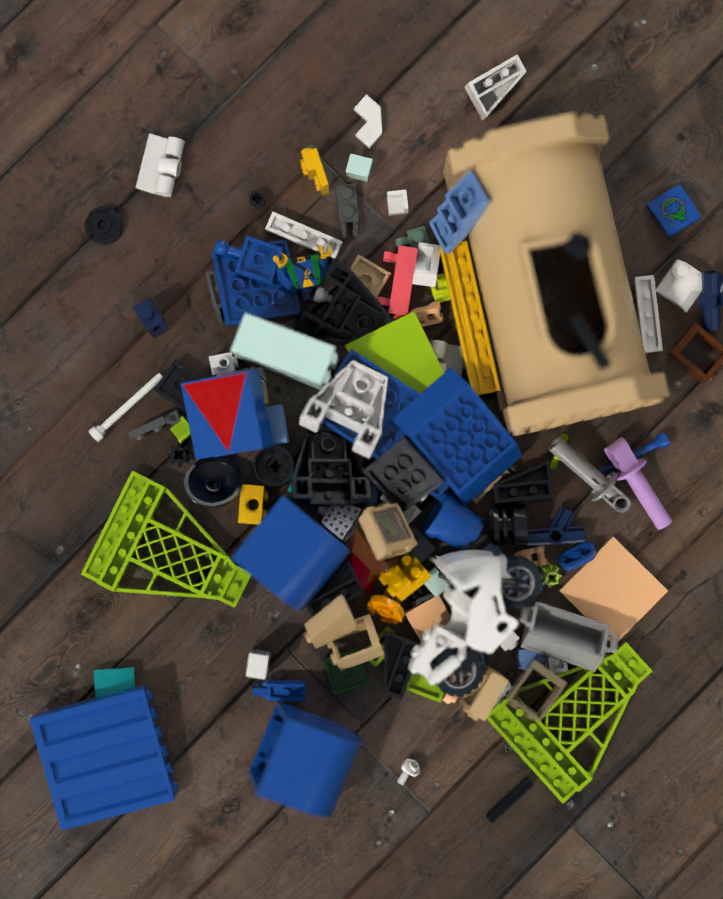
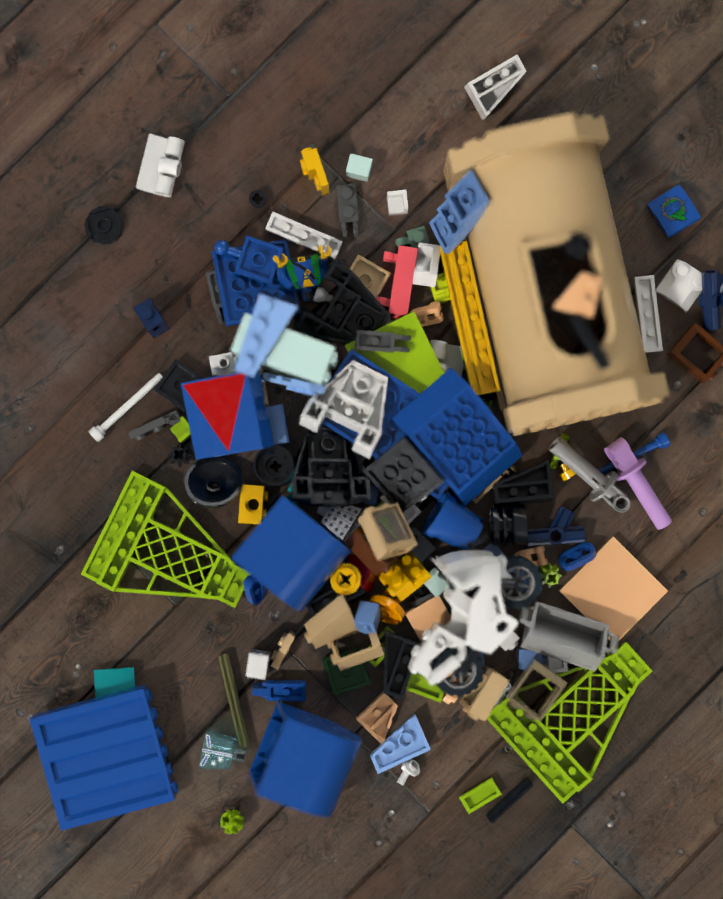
(219, 751): none -> clear light blue torso
(232, 821): none -> lime gear
(233, 699): none -> olive axle
(254, 590): none -> blue plate
(265, 327): none -> light blue wing
(285, 643): none -> tan plate
(295, 385): none -> light blue wing
(337, 579): none -> yellow gear
(367, 617): none -> medium blue brick
(370, 112): white tile -> none
(378, 716): none -> light nougat wing
(379, 341): none -> dark grey hinge
(400, 746): none -> light blue wing
(480, 795): none -> lime tile
(568, 473): none -> yellow tile
(580, 296): none -> light nougat wing

